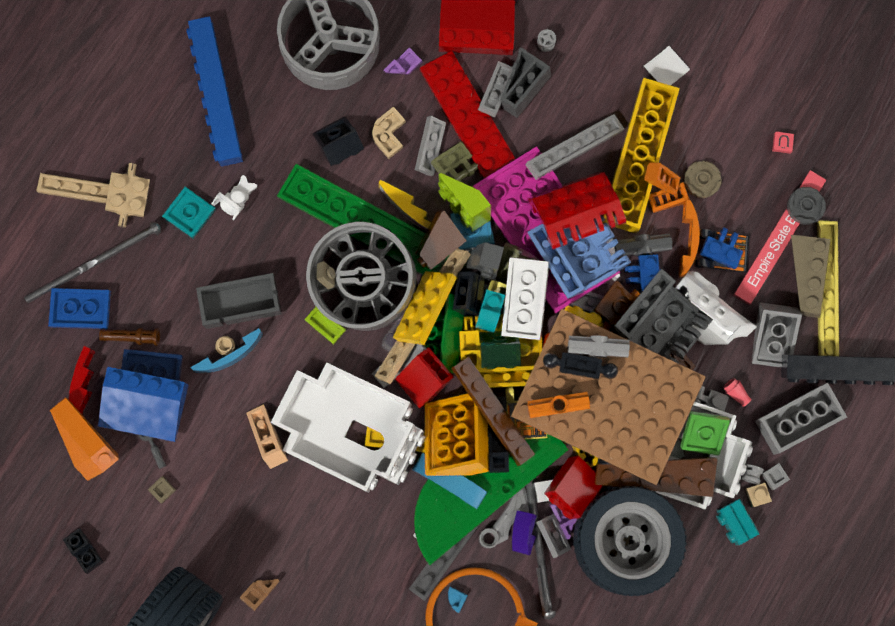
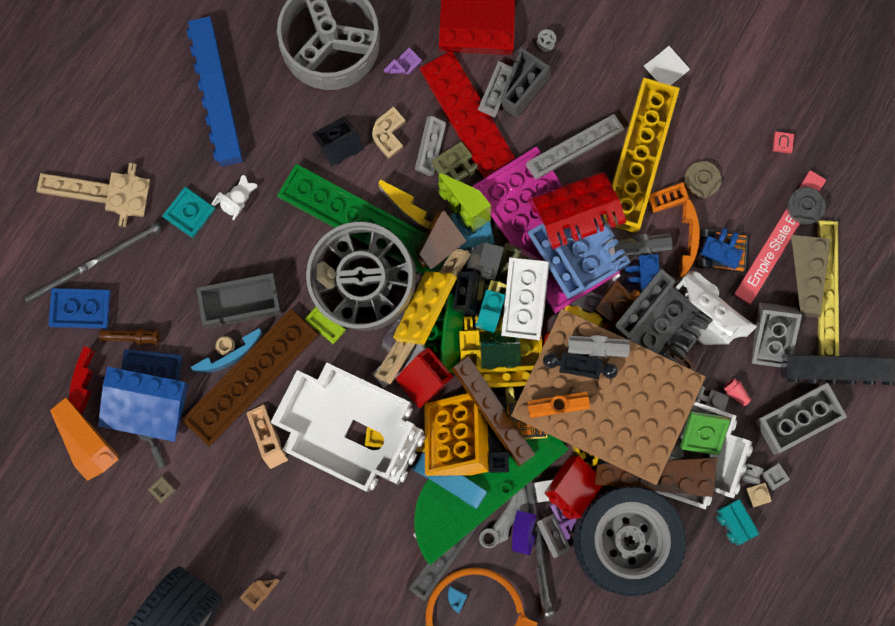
(83, 550): black slope -> none
(249, 378): none -> reddish brown plate
(660, 176): orange slope -> none

